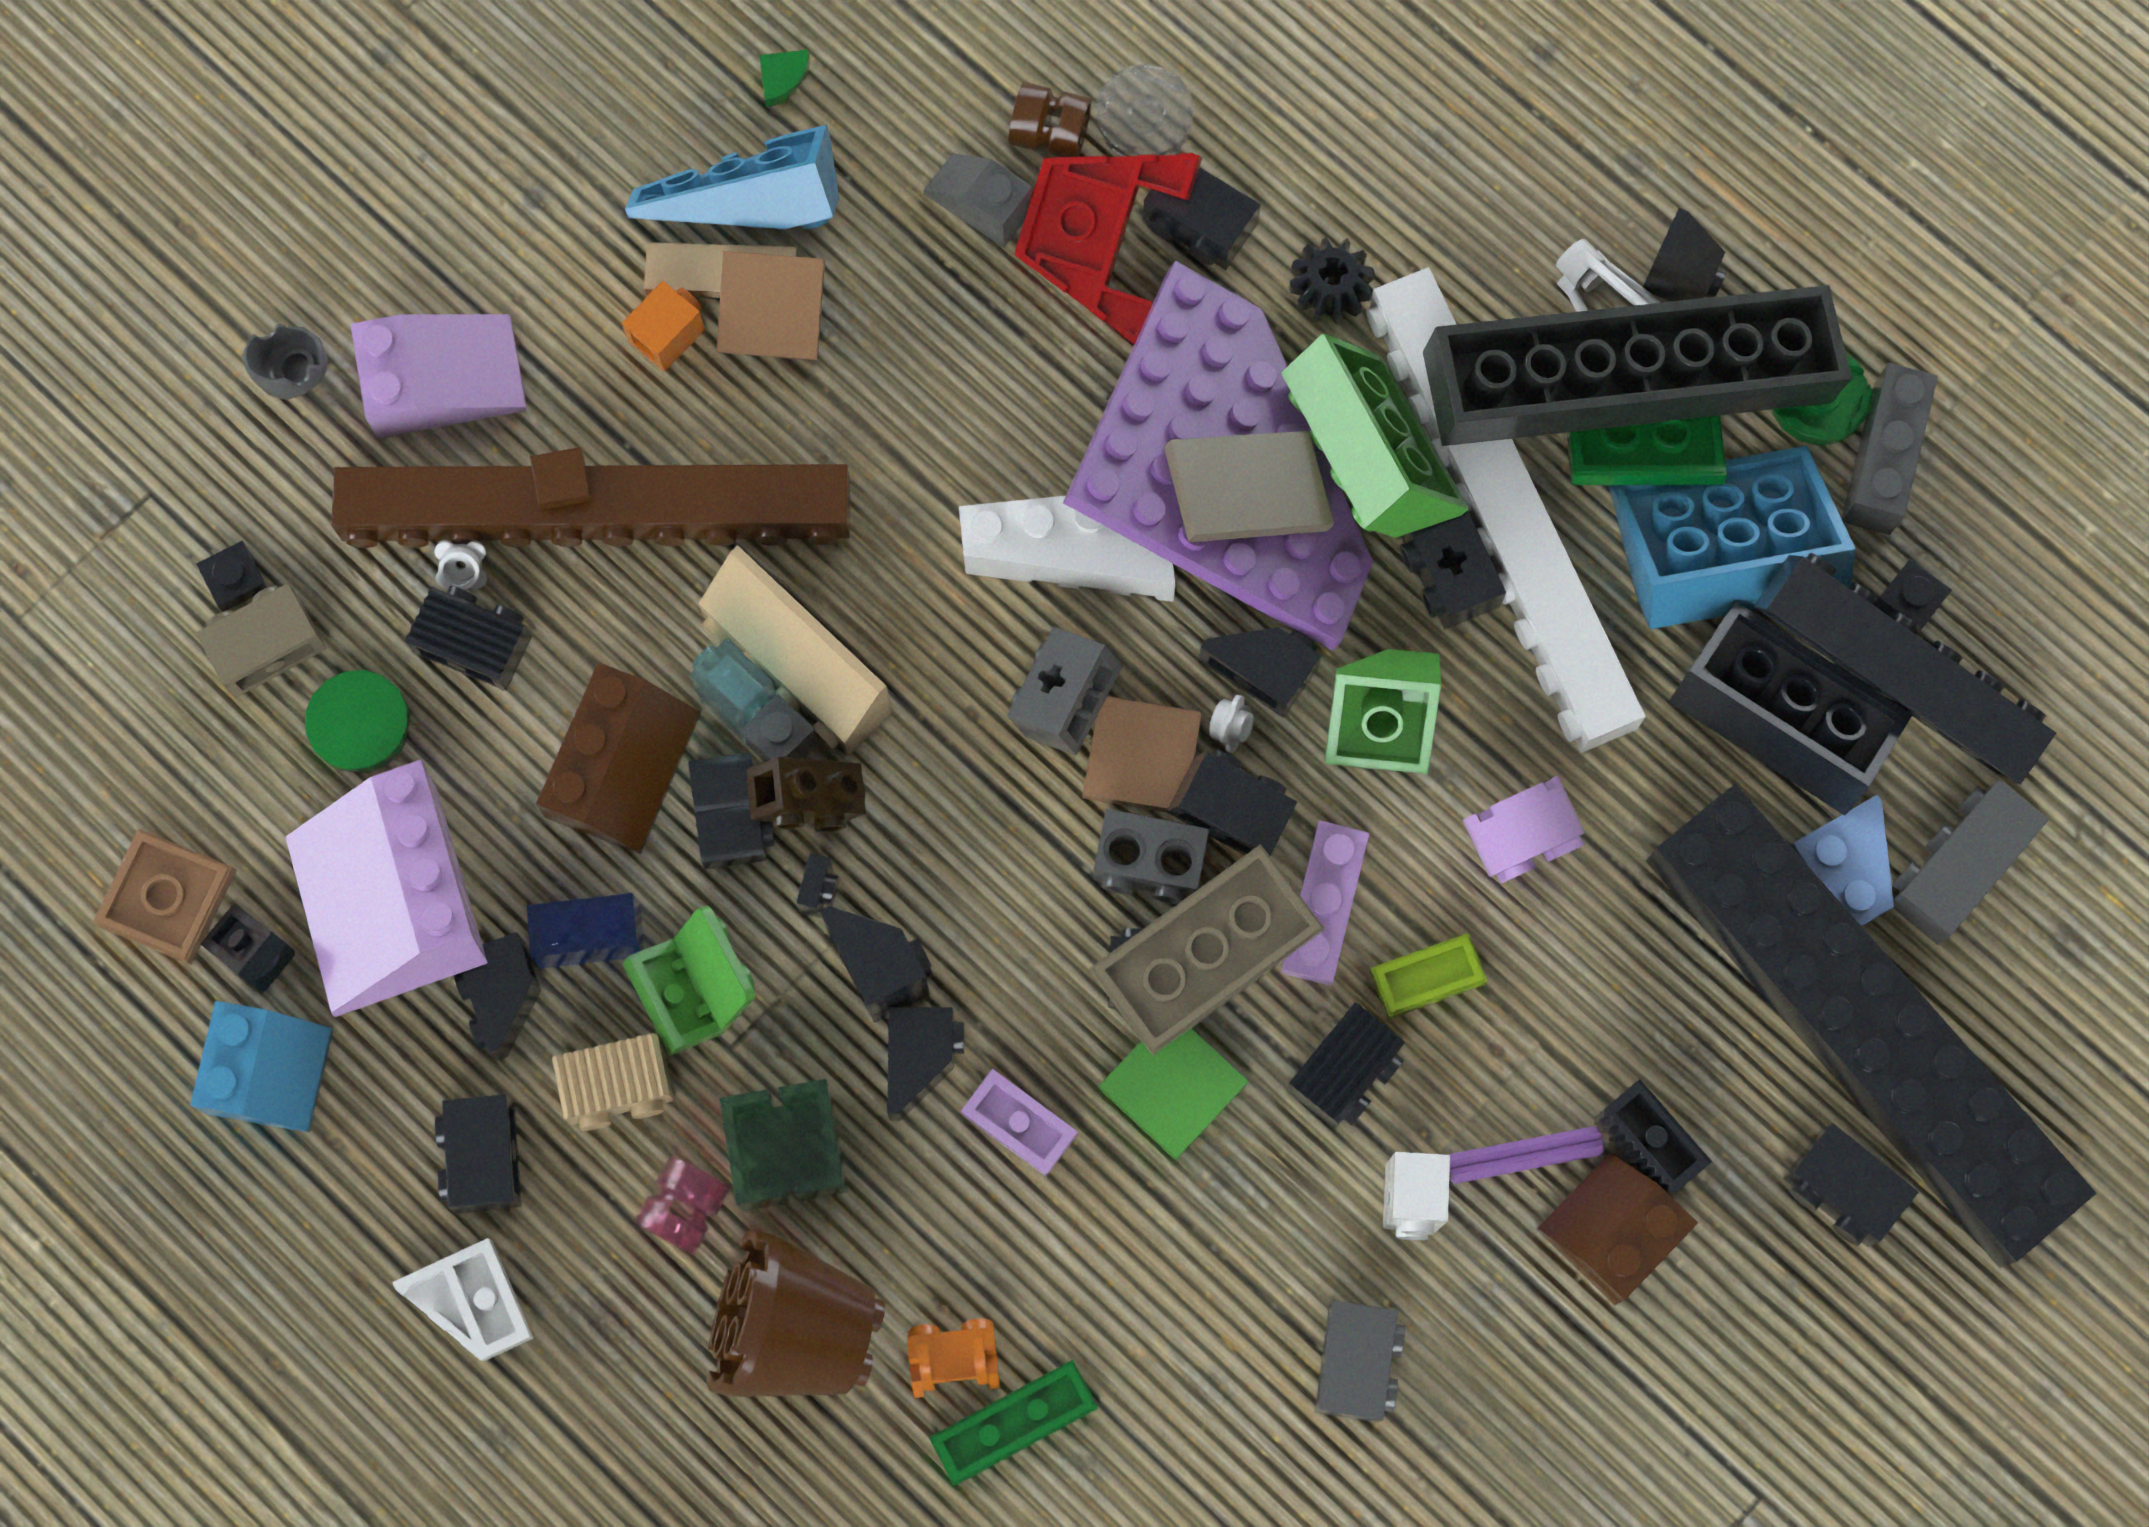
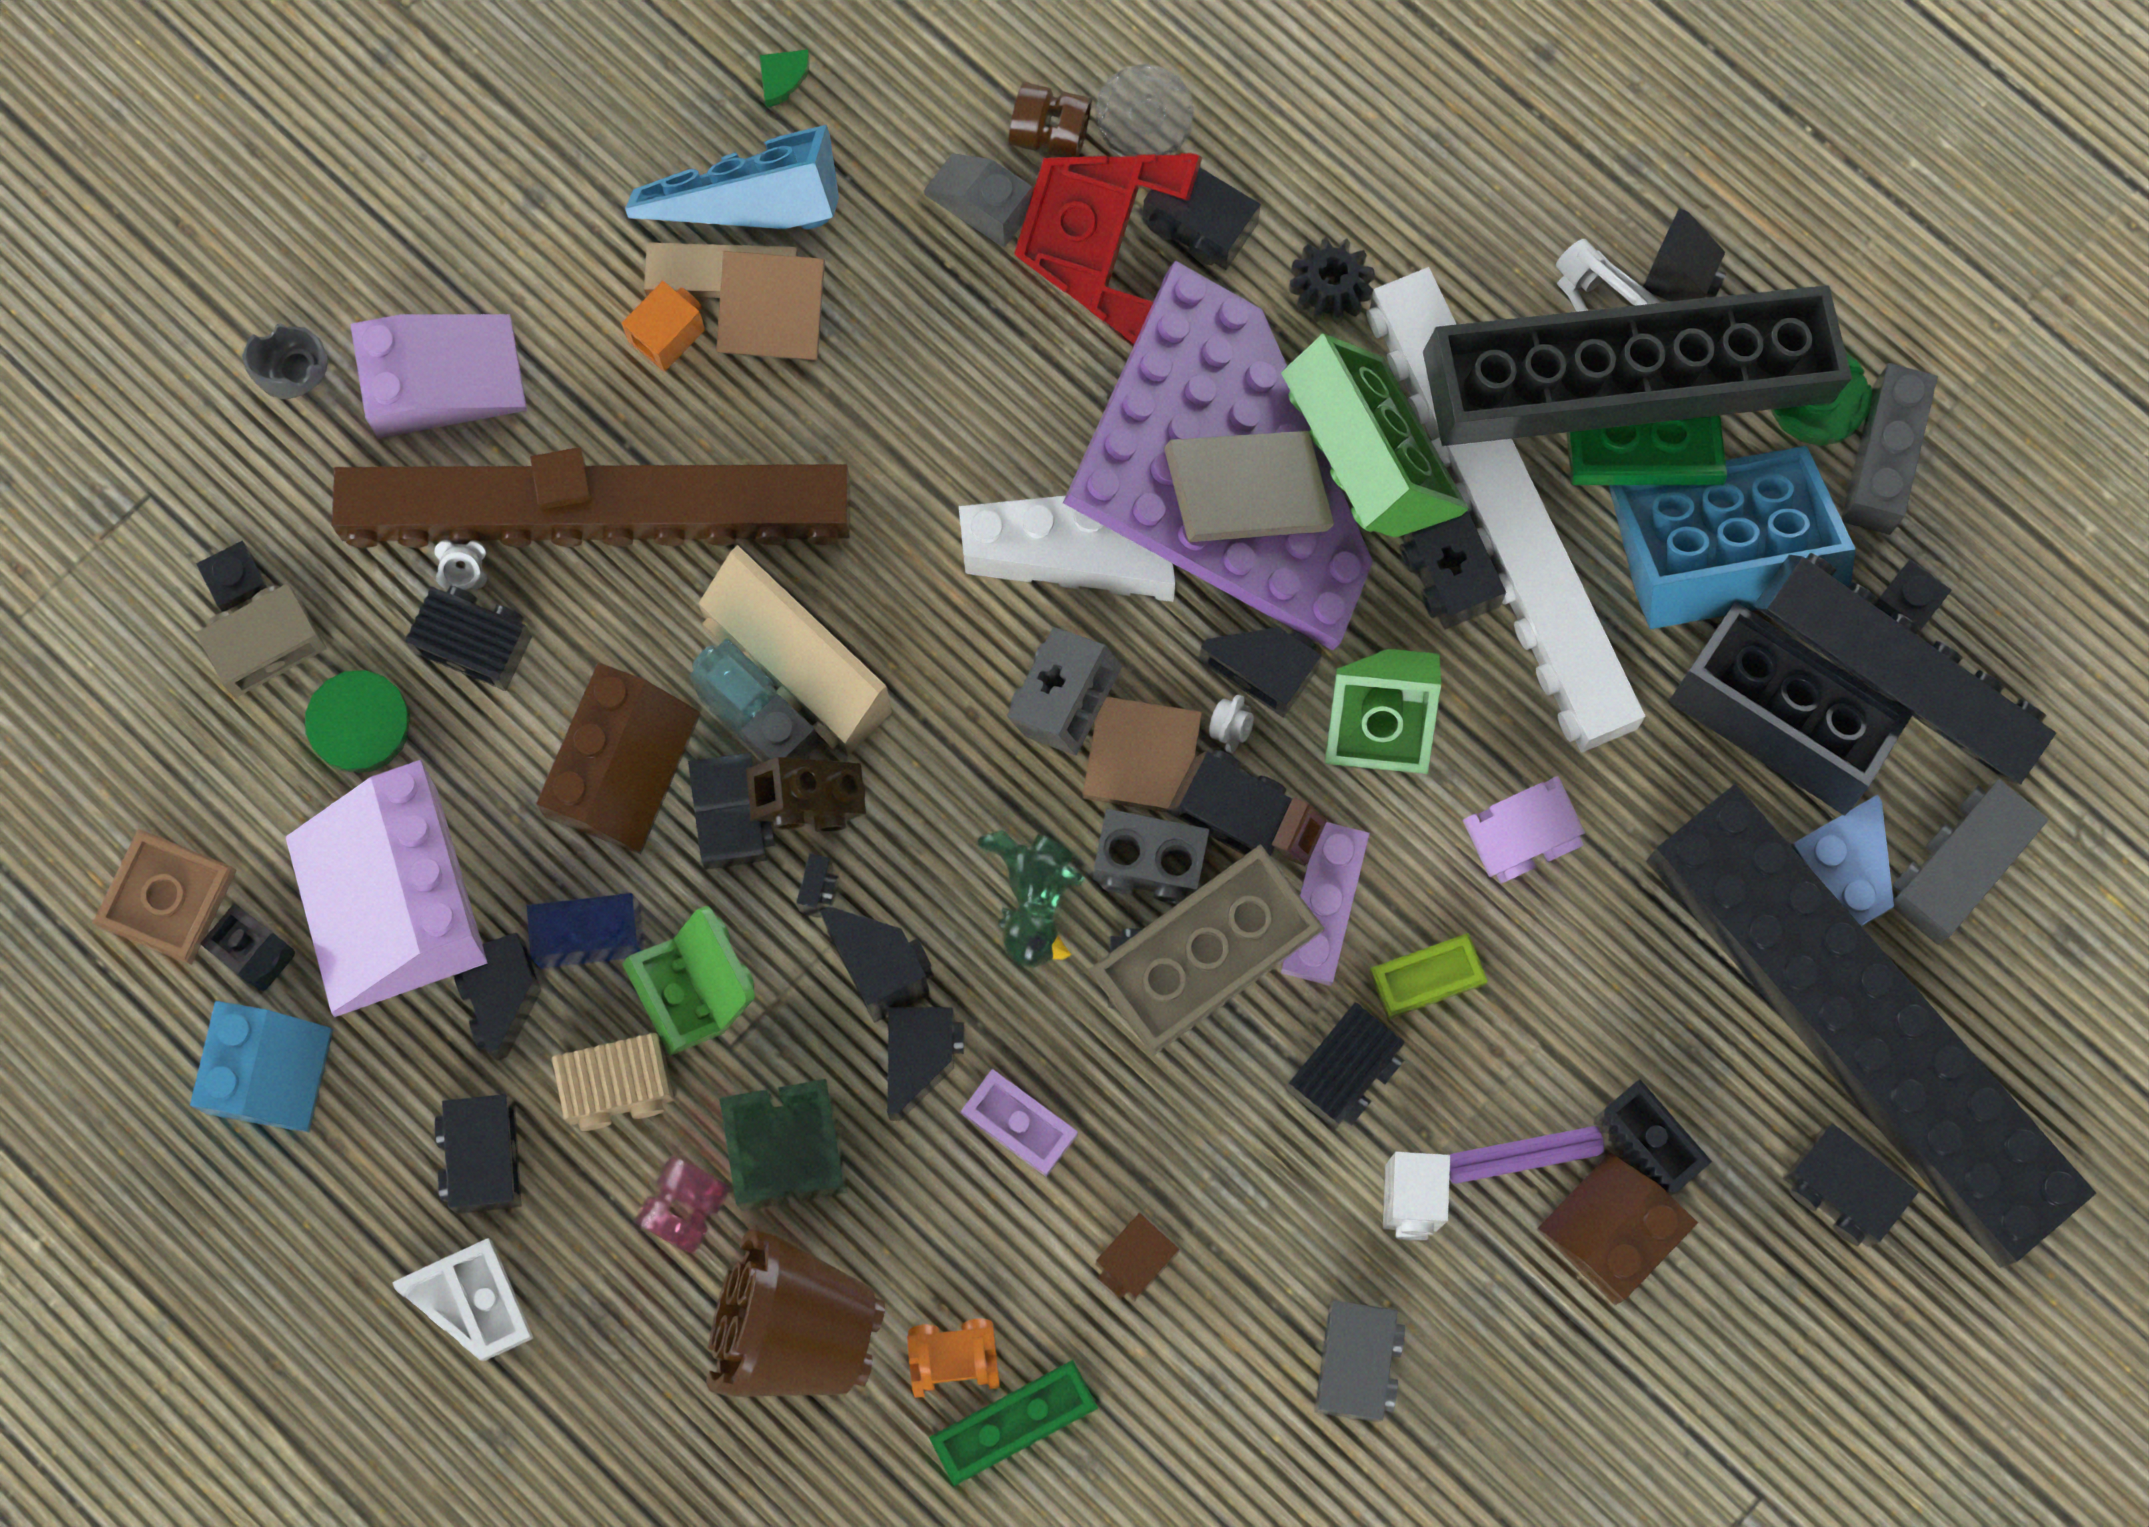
(1038, 882): none -> clear green animal
(1135, 1259): none -> reddish brown brick
(1175, 1090): bright green tile -> none
(1299, 832): none -> reddish brown tile

